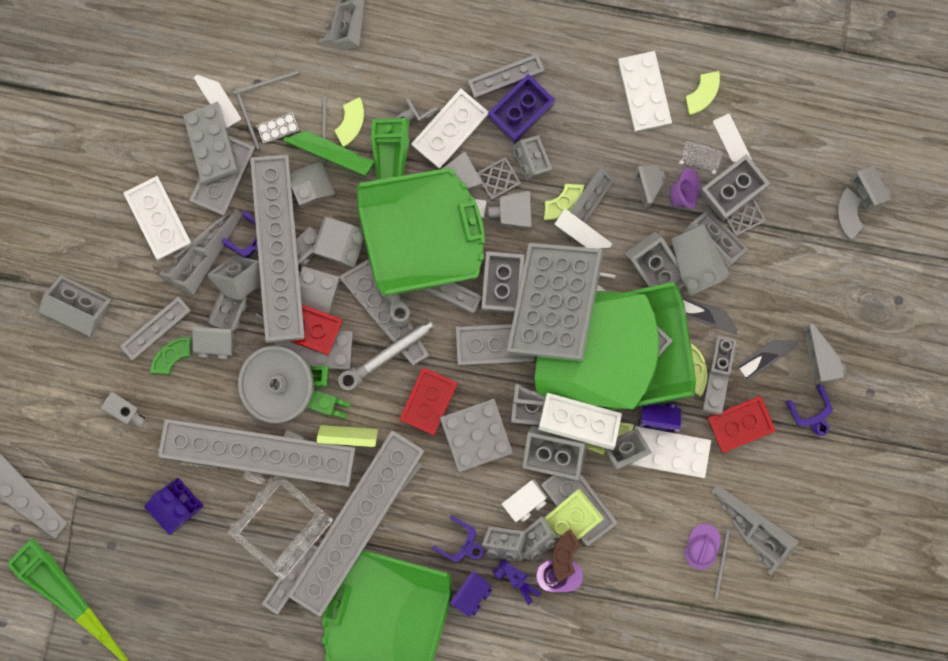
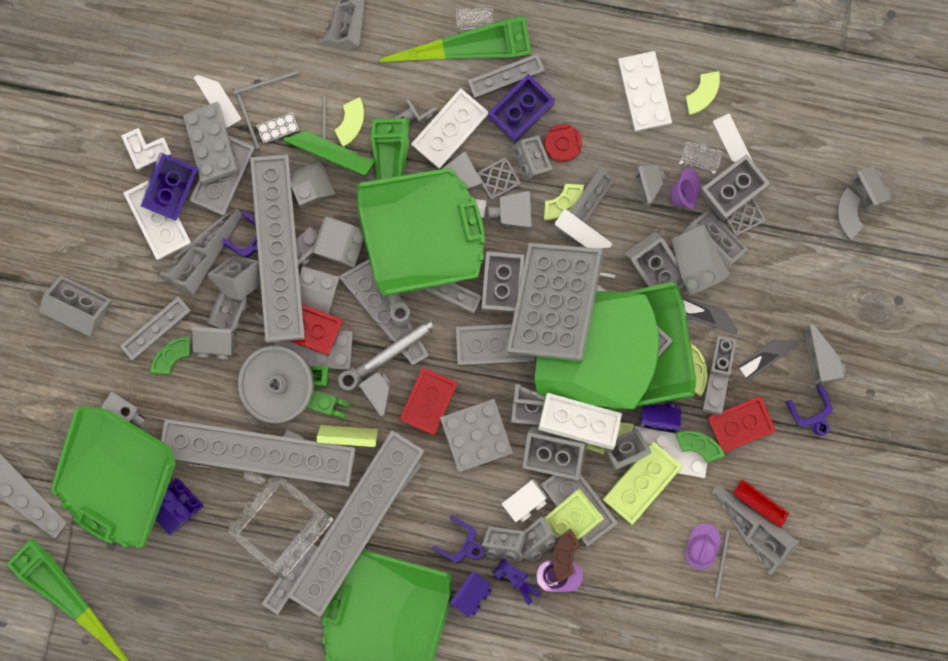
(112, 476): none -> bright green windscreen
(143, 154): none -> white plate
(168, 186): none -> dark purple slope
(377, 392): none -> light grey slope
(473, 17): none -> clear plate
(495, 39): none -> bright green plate
(562, 143): none -> red tile
(642, 483): none -> yellowish green tile
(700, 444): none -> bright green tile
(761, 503): none -> red plate

